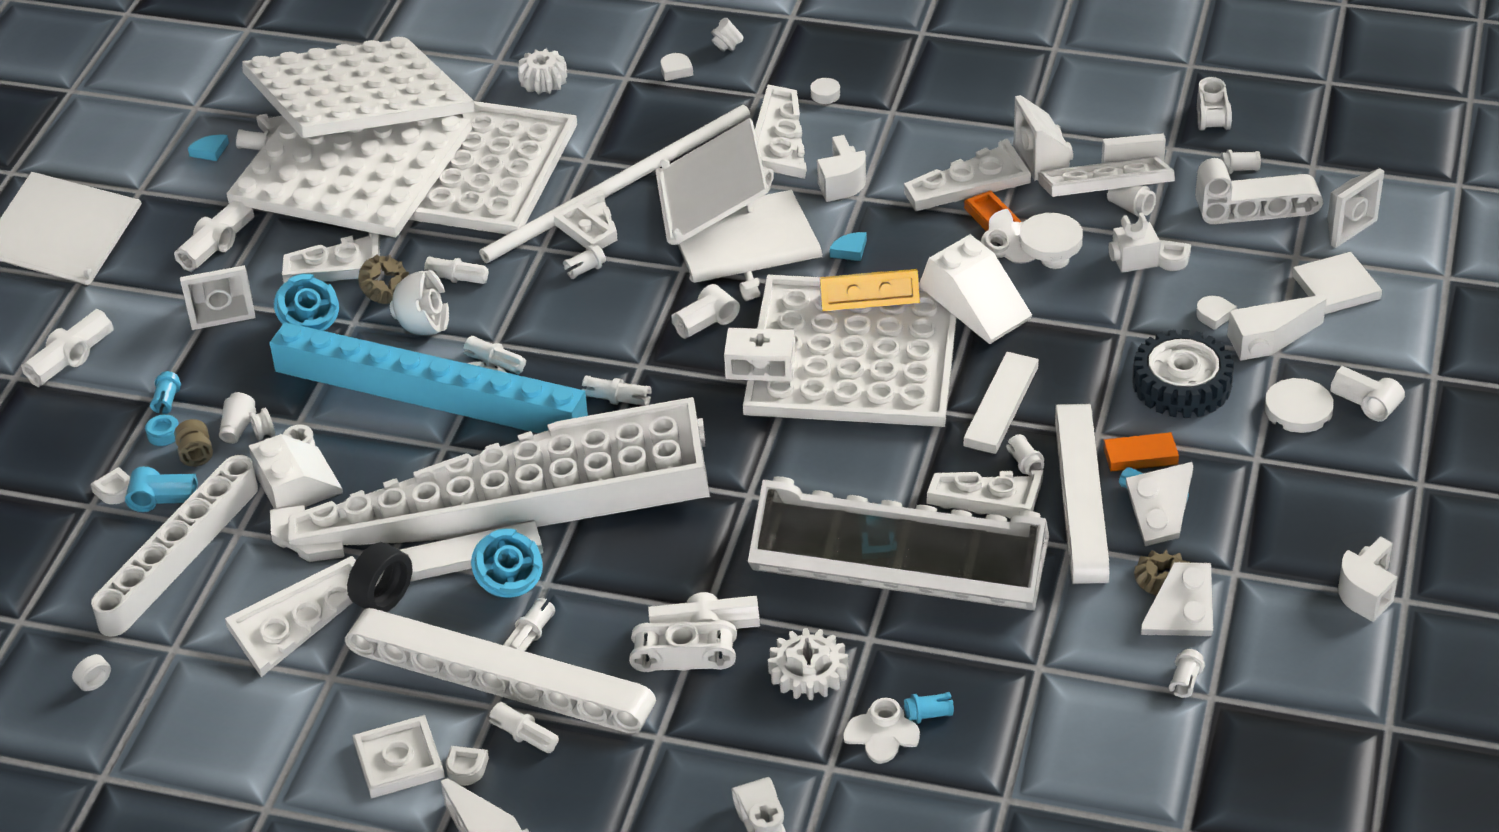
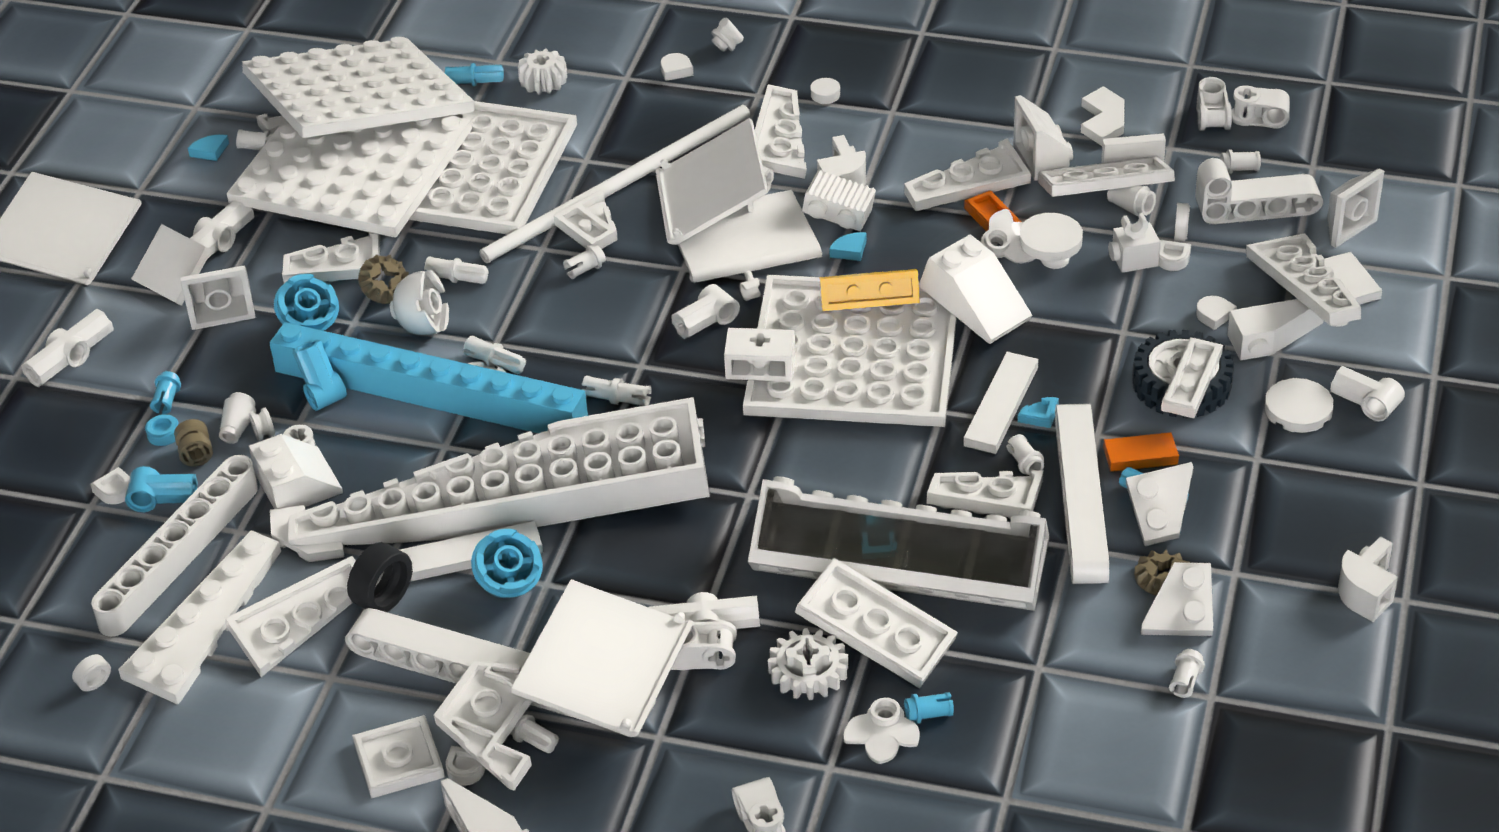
(167, 260): none -> white tile
(174, 652): none -> white wing
(321, 383): none -> medium azure piece
(475, 74): none -> medium azure axle
(483, 714): none -> white wing
(530, 626): white axle -> none
(602, 658): none -> white container
(838, 201): none -> white brick
(876, 622): none -> white tile
(1039, 413): none -> medium azure tile
(1108, 115): none -> white tile
(1182, 220): none -> white tile
(1192, 377): none -> white tile
(1262, 107): none -> white piece
(1303, 273): none -> white wing

